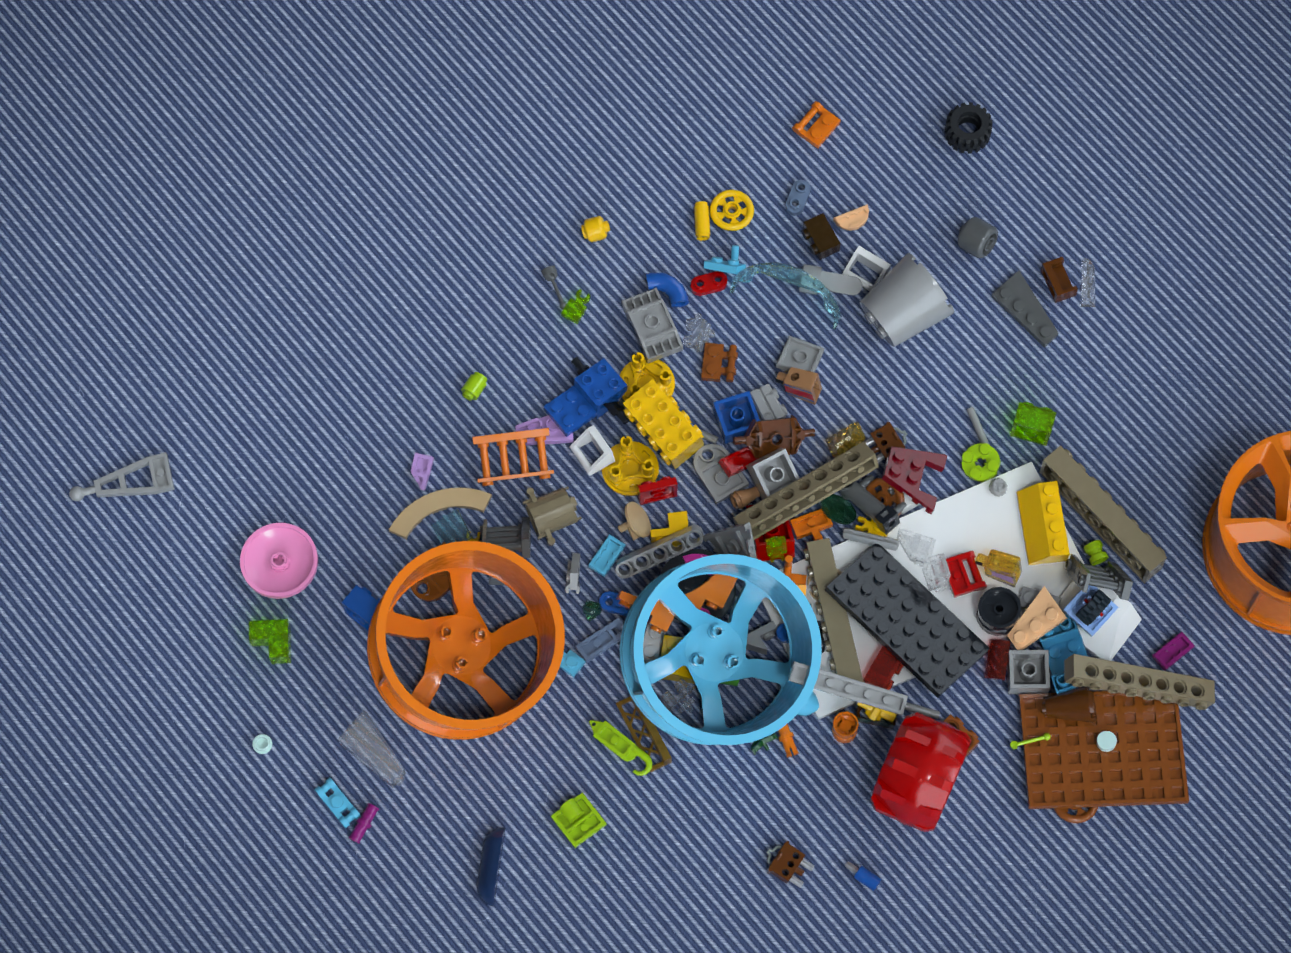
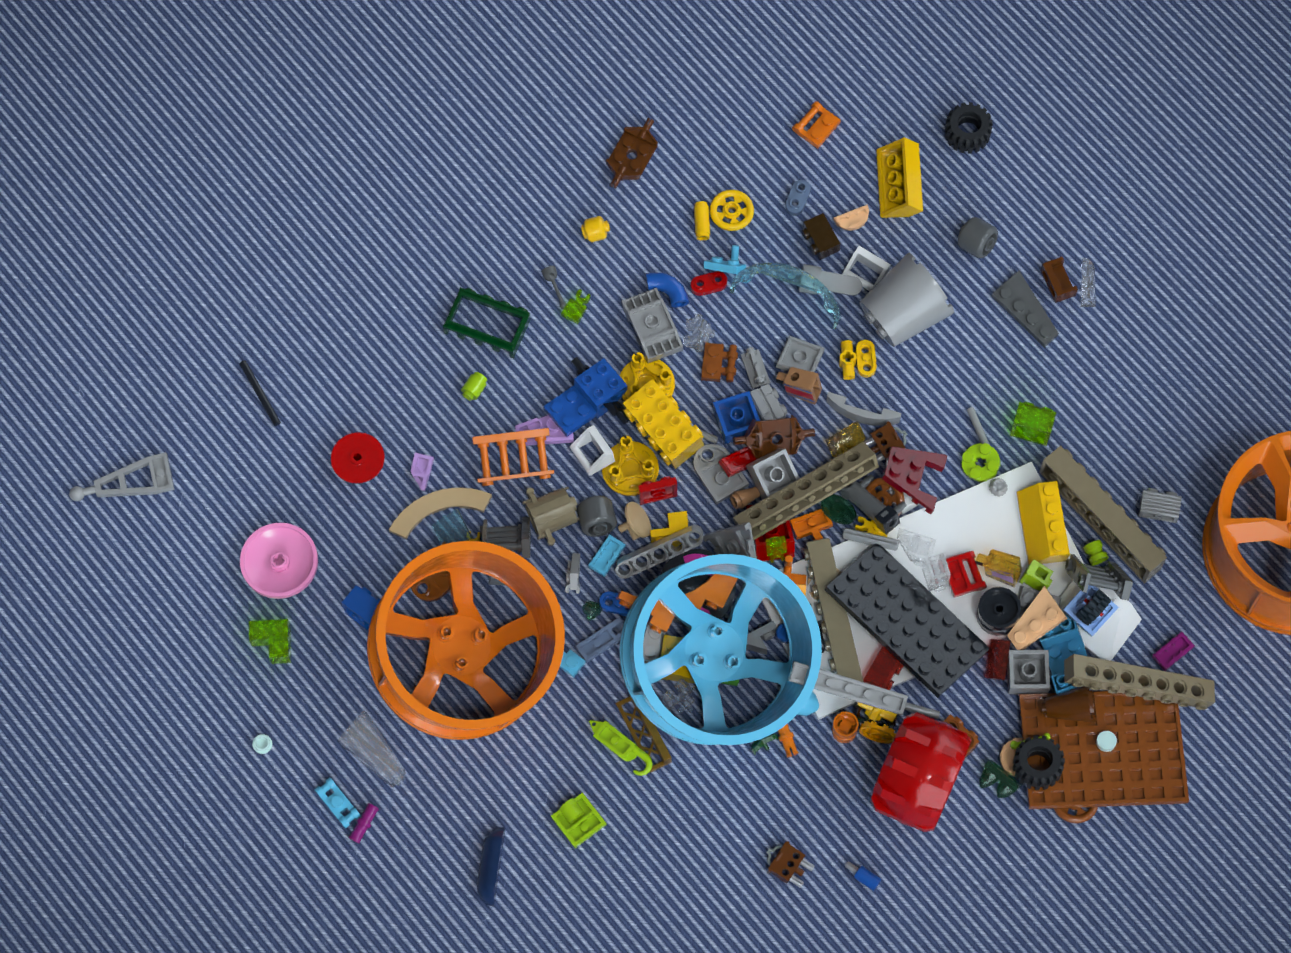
(259, 392): none -> black bar
(357, 458): none -> red piece
(480, 337): none -> dark green window
(597, 516): none -> dark grey head
(634, 140): none -> reddish brown plate
(755, 368): none -> light grey hinge
(838, 403): none -> light grey slope
(847, 367): none -> yellow axle
(866, 359): none -> yellow plate
(877, 733): none -> light orange wheel
(899, 179): none -> yellow slope
(992, 773): none -> clear green tile
(1007, 756): none -> light nougat plate
(1037, 576): none -> lime brick
(1042, 748): none -> black tyre
(1160, 505): none -> light grey brick

